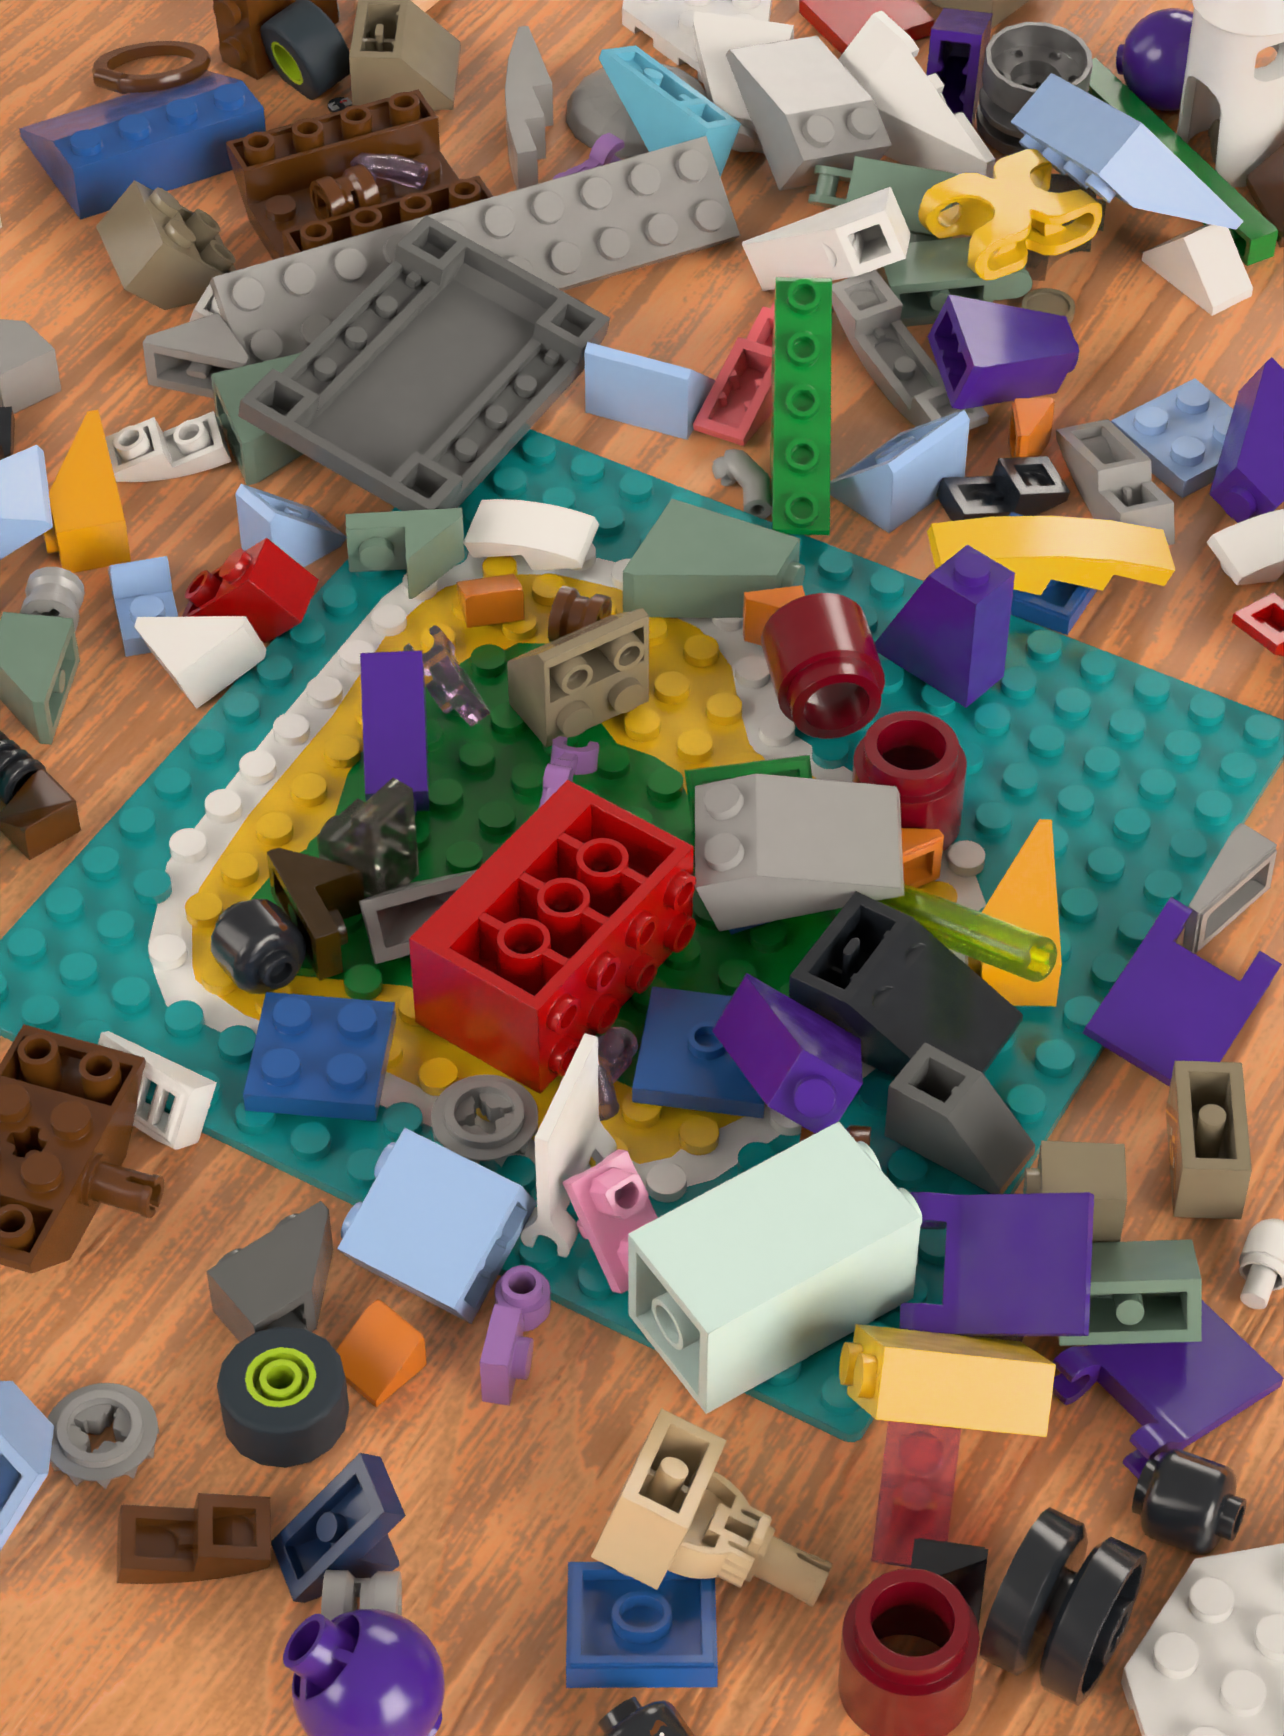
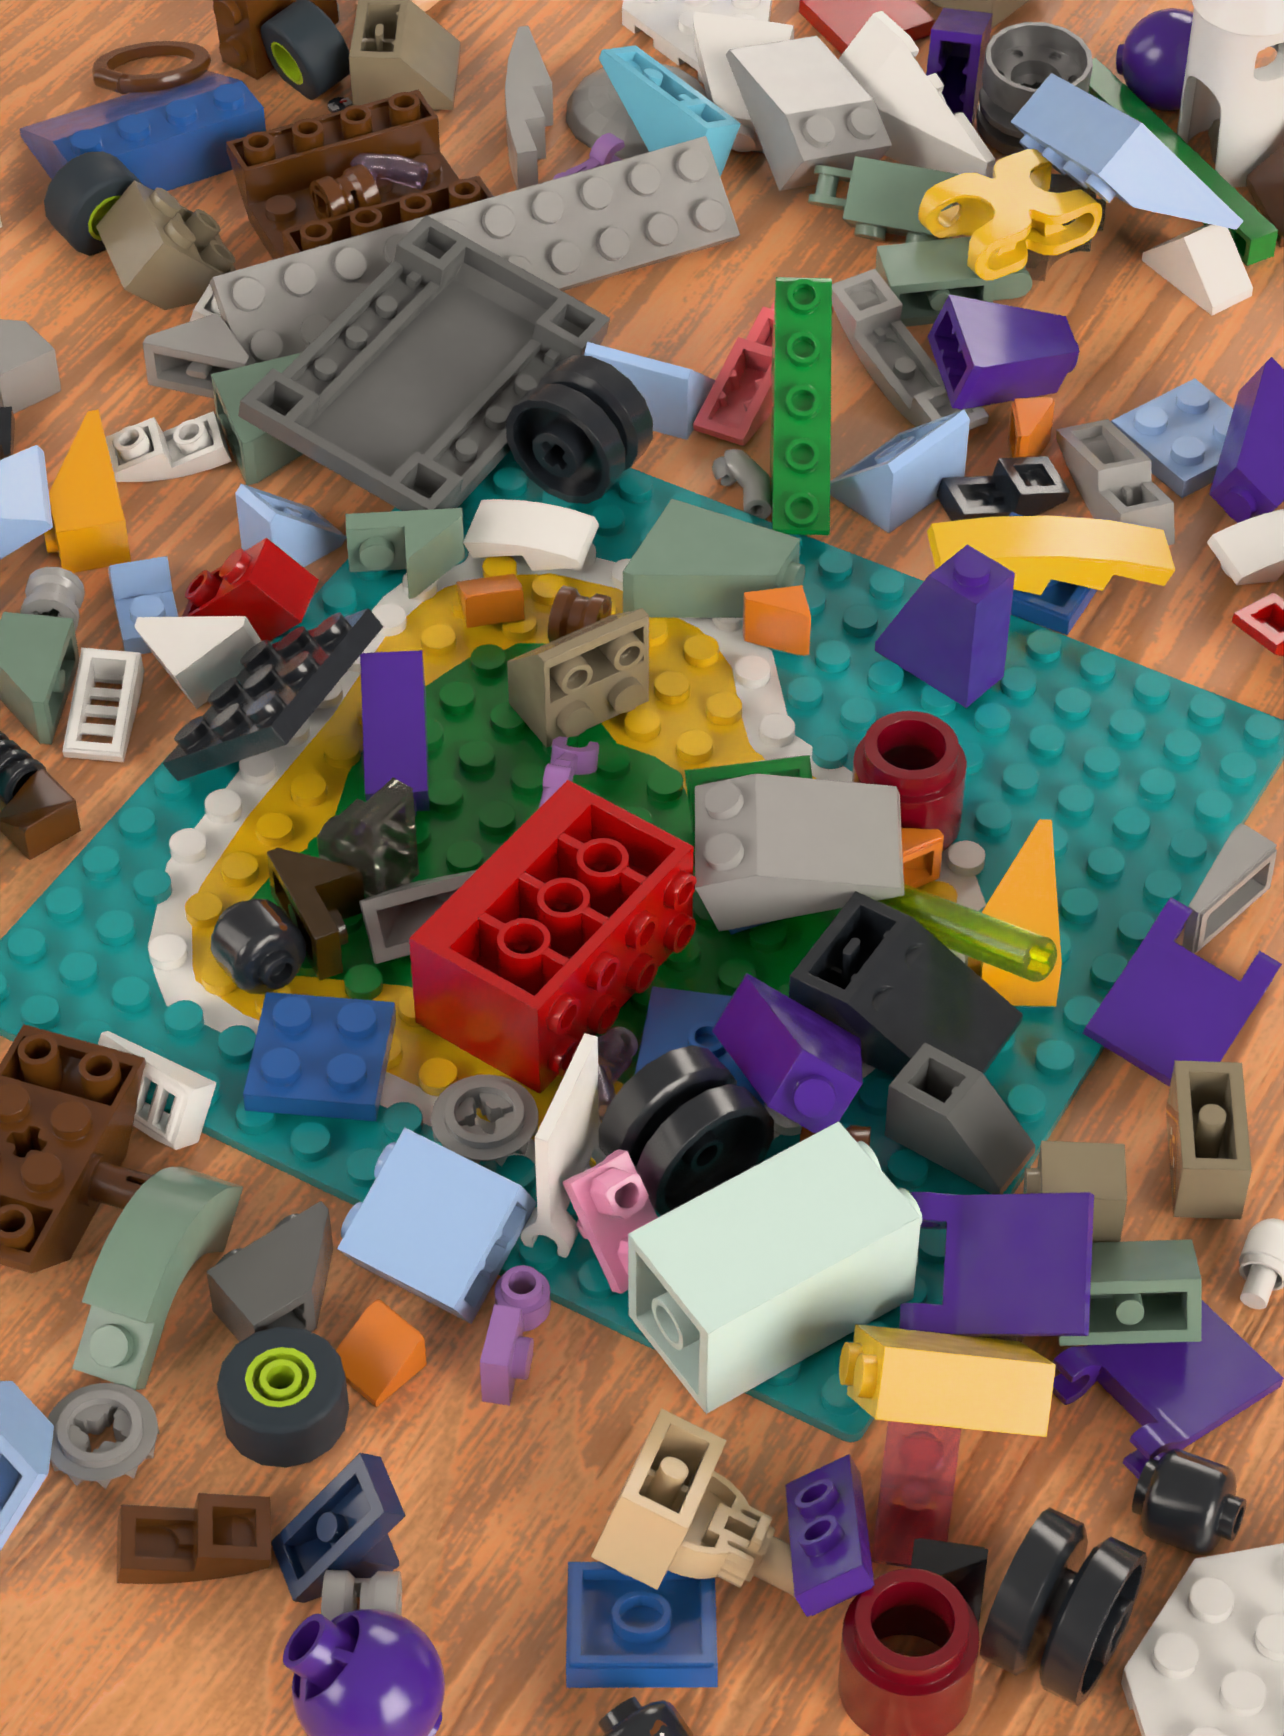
(83, 195): none -> black wheel
(103, 667): none -> white slope
(143, 1263): none -> sand green arch
(271, 694): none -> black plate
(450, 683): plate -> none
(579, 429): none -> black wheel
(686, 1126): none -> black wheel
(824, 665): dark red piece -> none
(828, 1536): none -> dark purple plate
(833, 242): white slope -> none
(1050, 301): dark tan piece -> none

